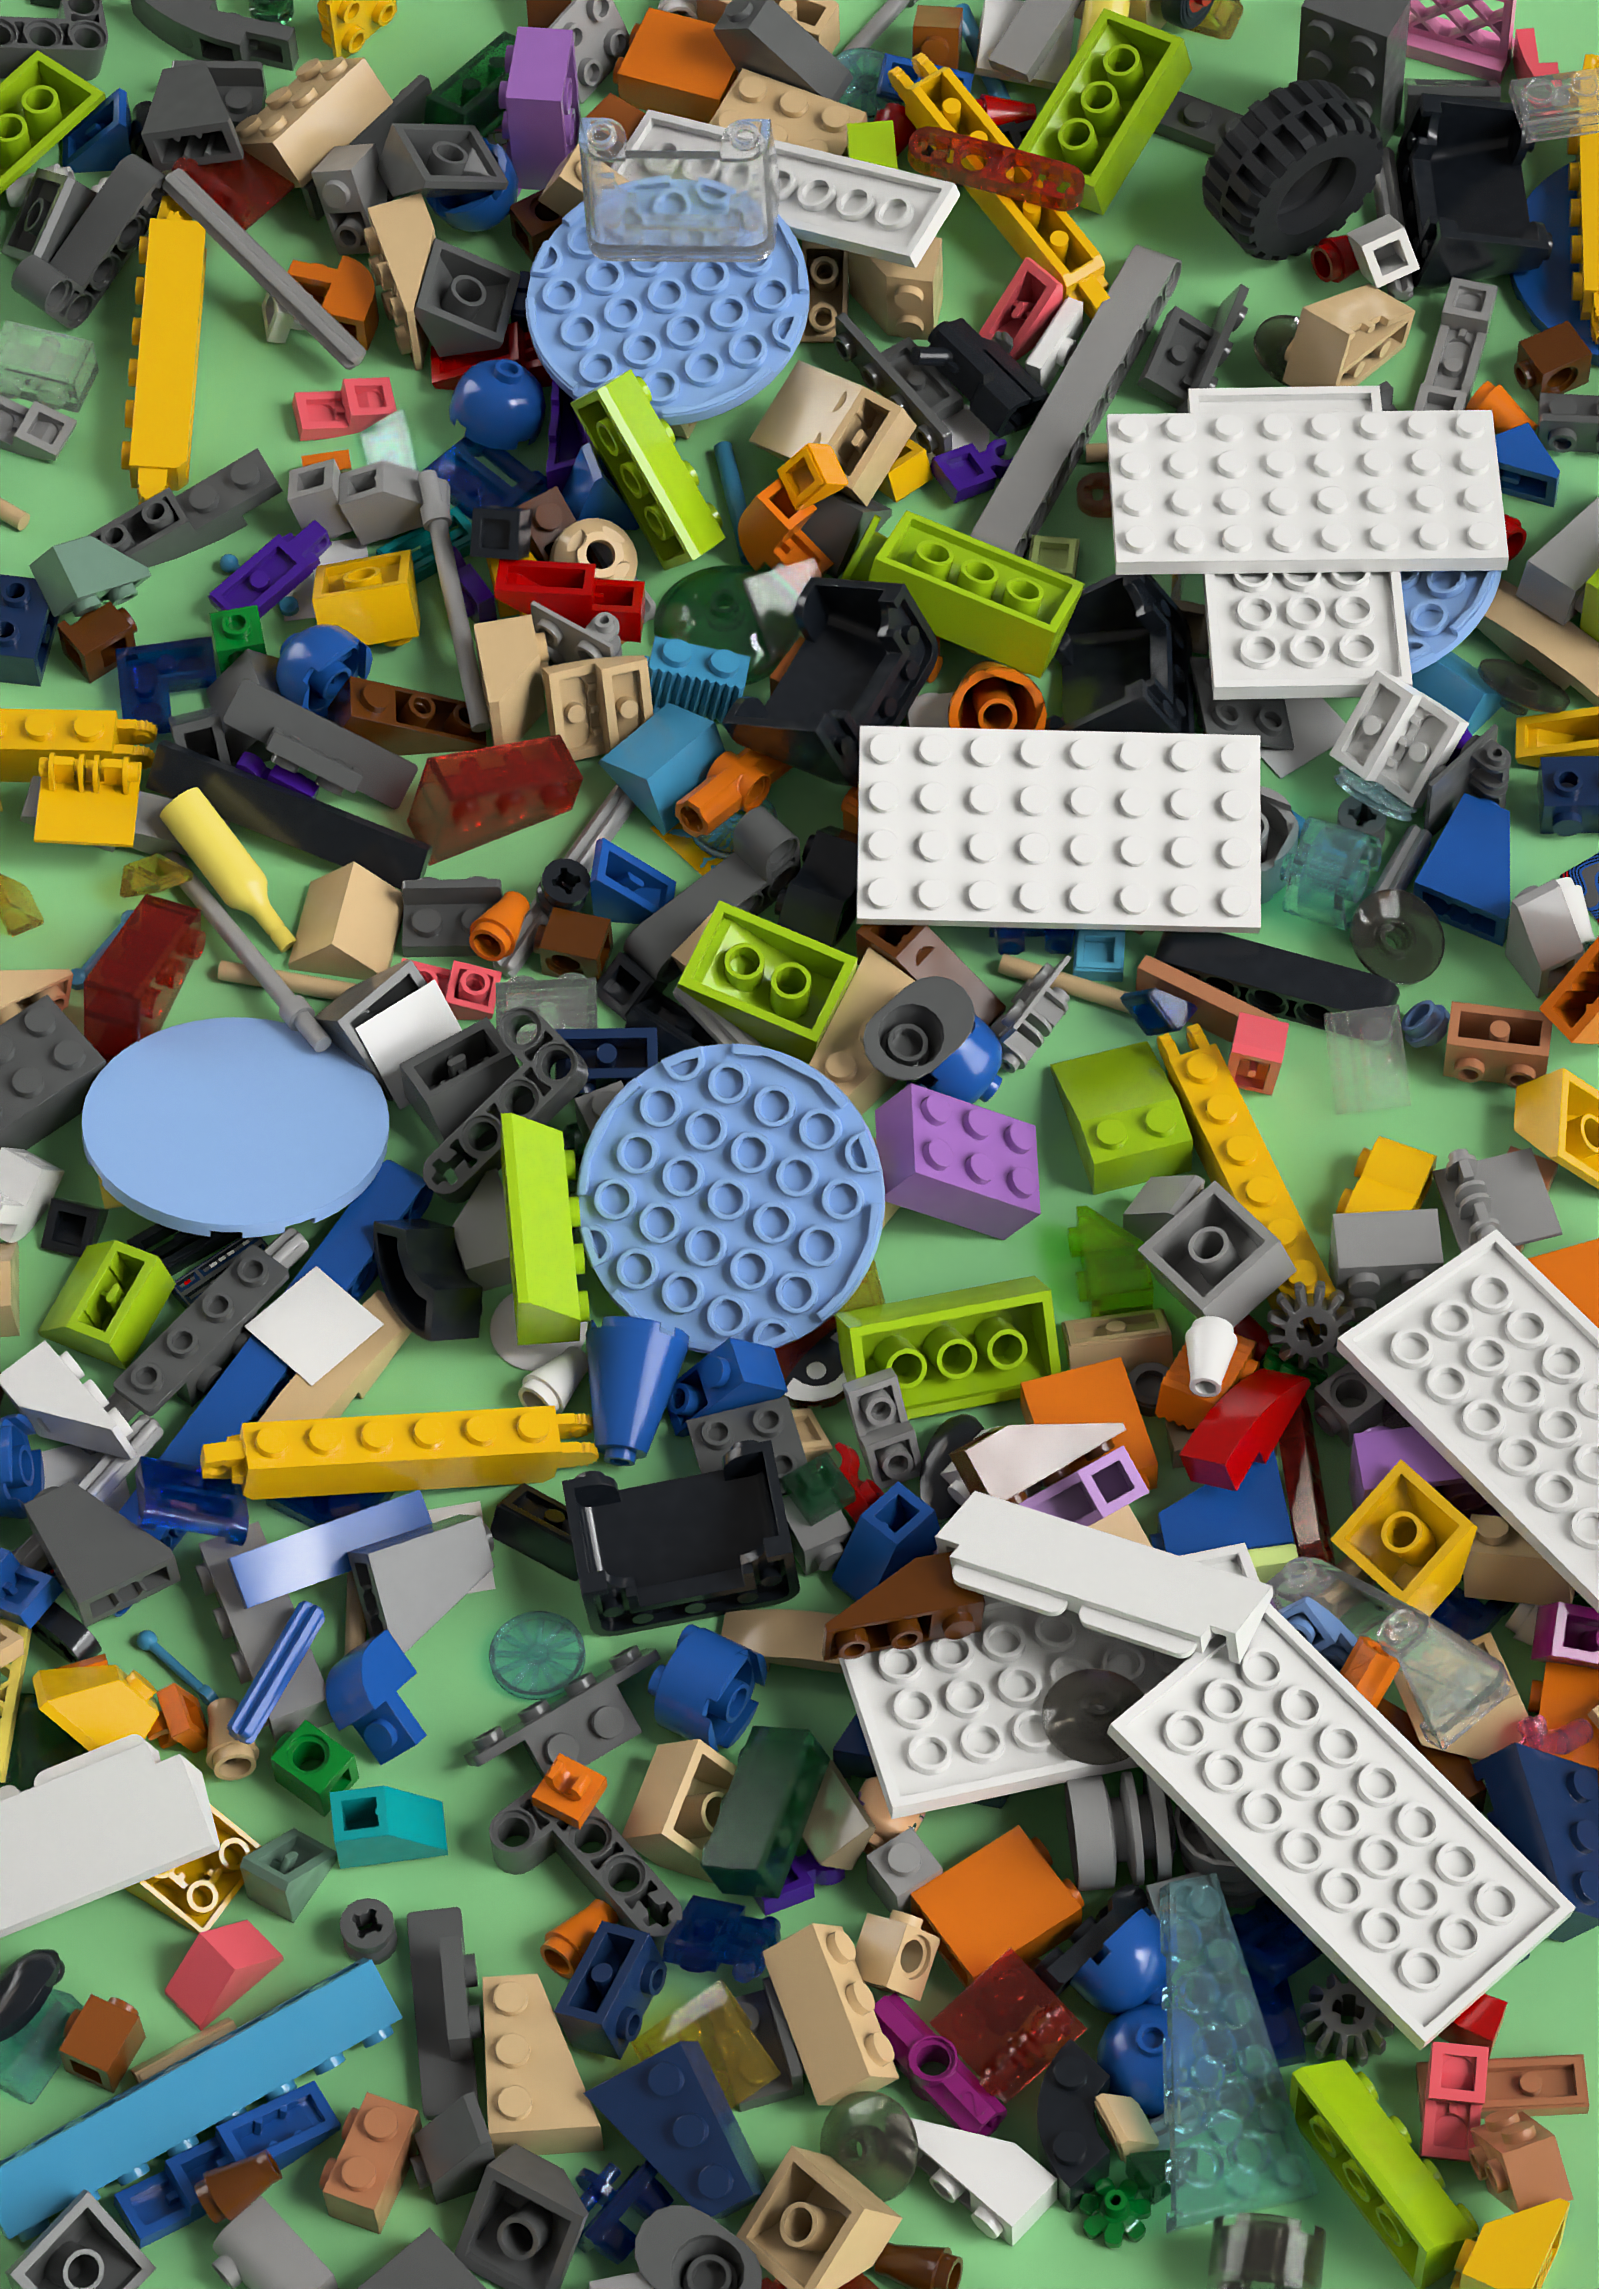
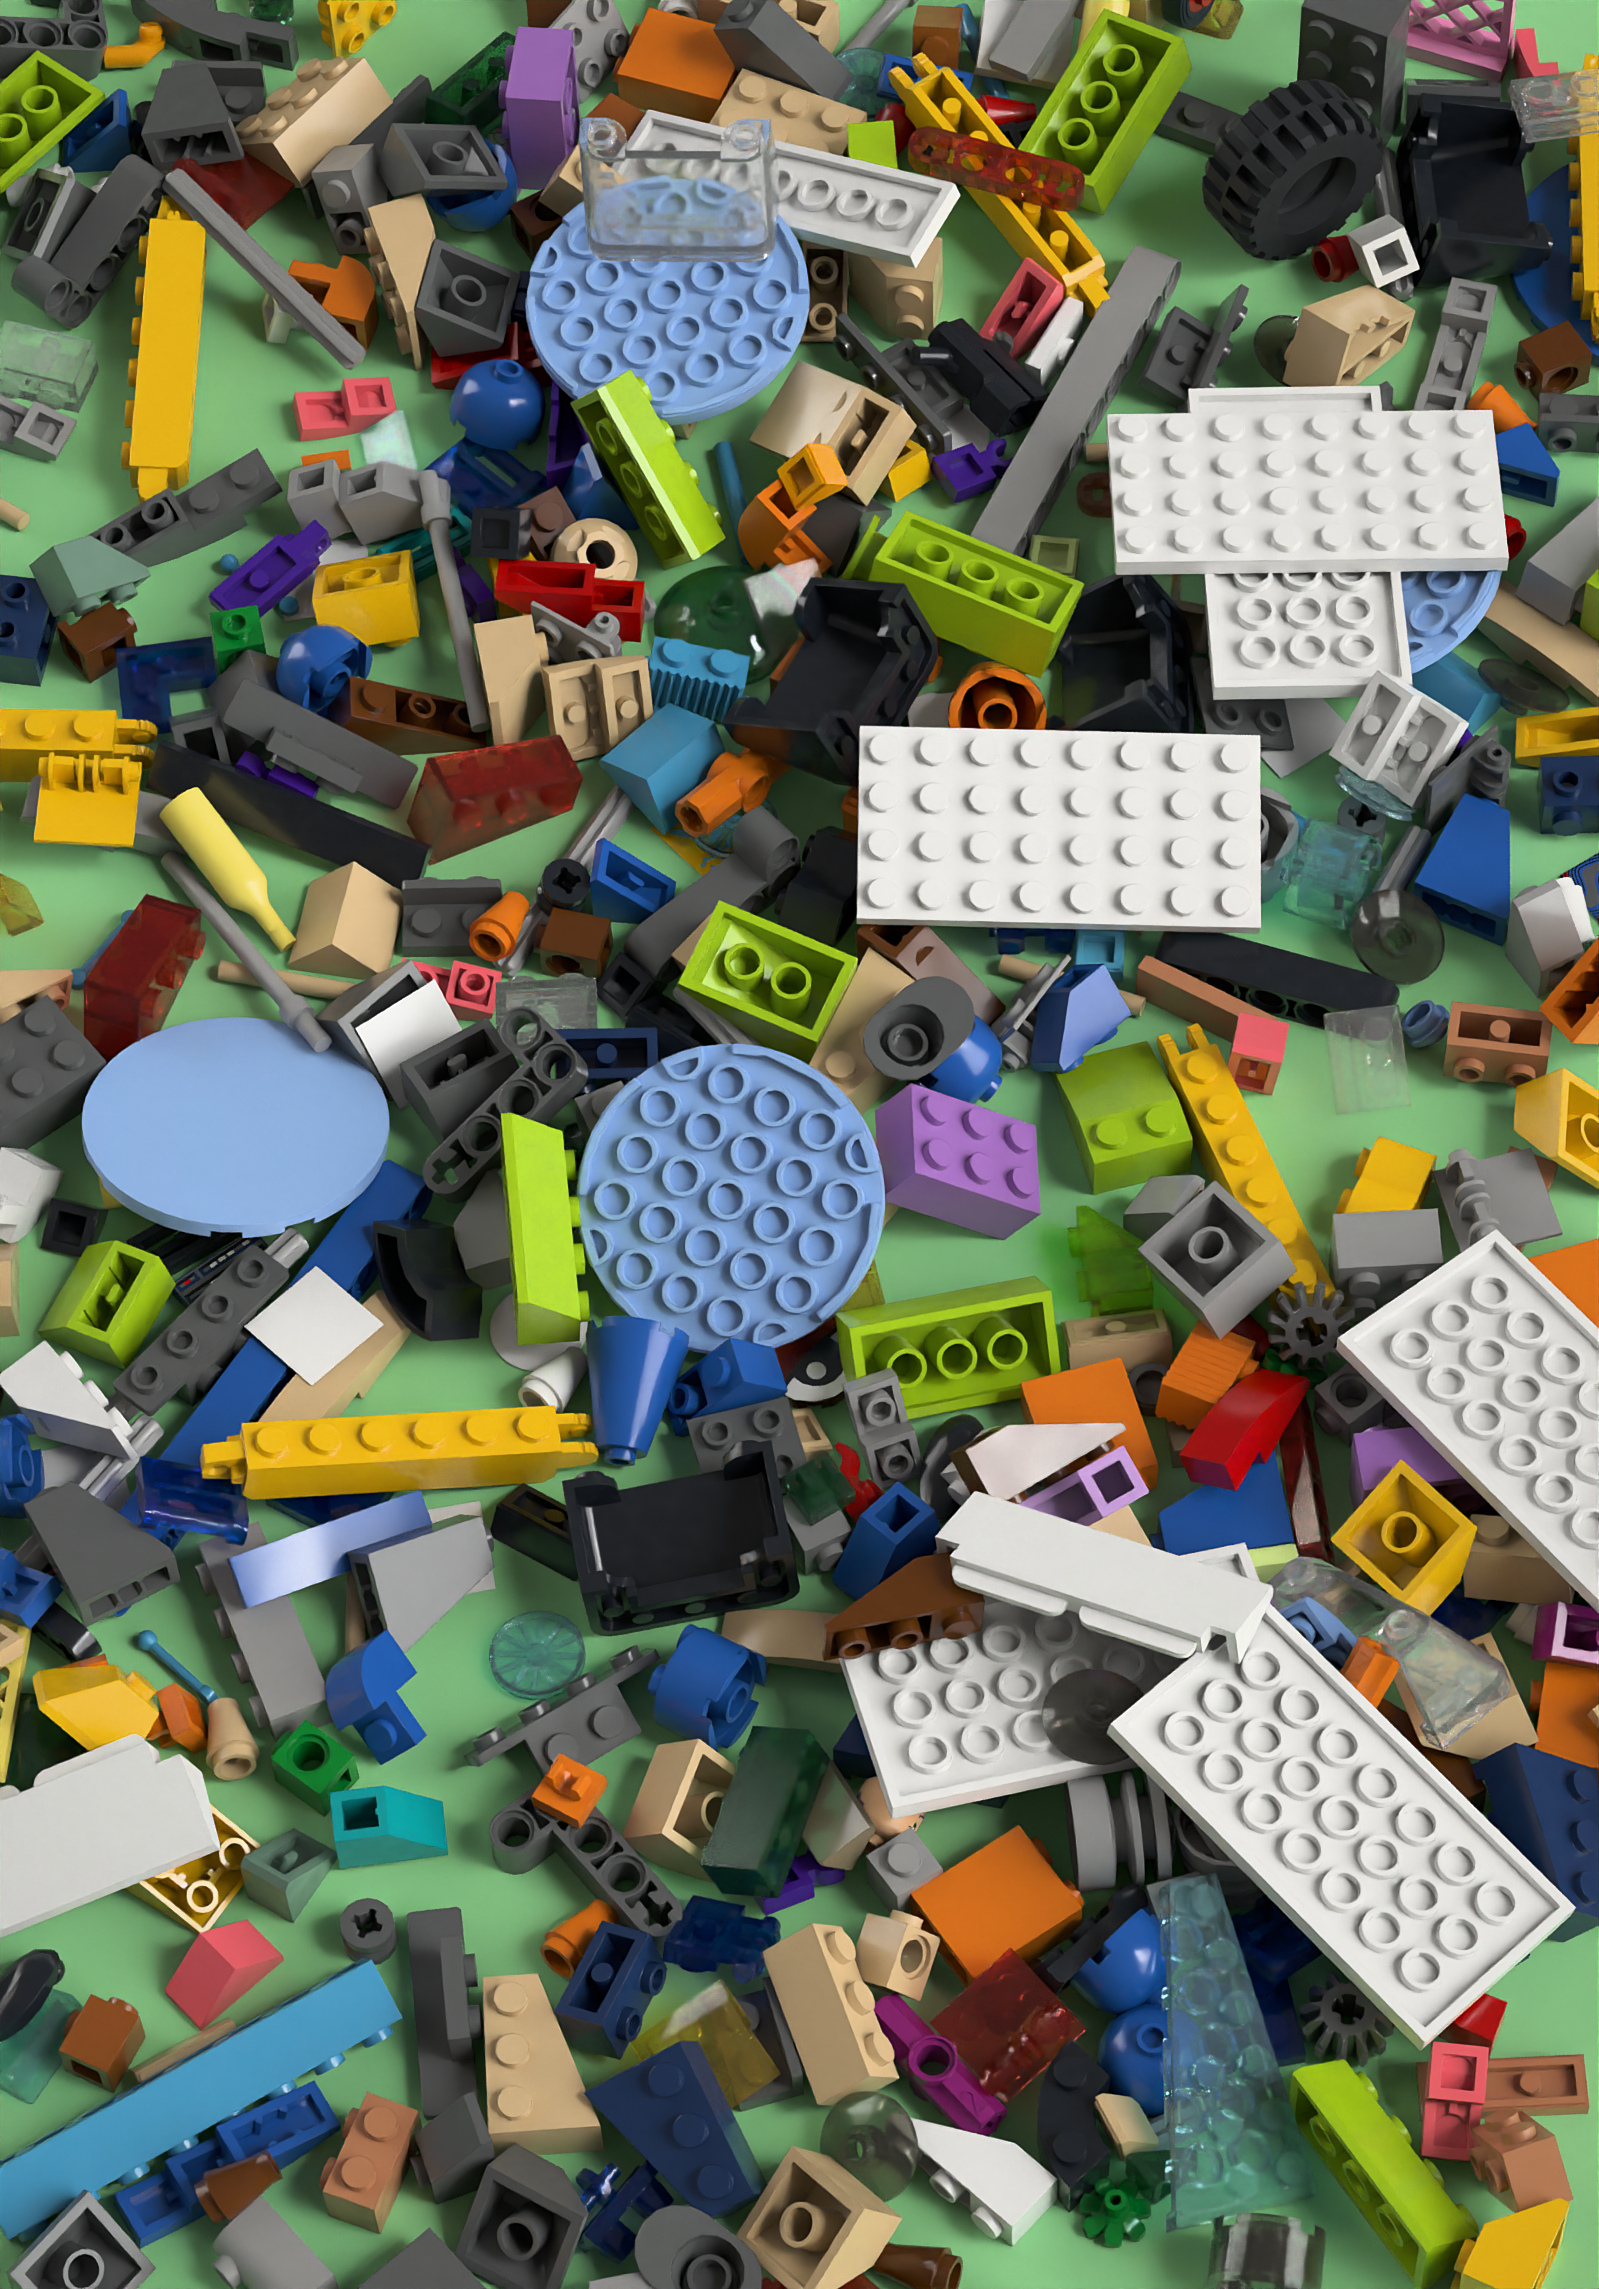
(140, 52): none -> light orange arm
(152, 876): clear yellow slope -> none
(276, 1672): blue axle -> none
(1074, 1016): none -> slope
(1158, 1010): slope -> none
(1209, 1352): white cone -> none
(1554, 1741): clear pink arm -> none

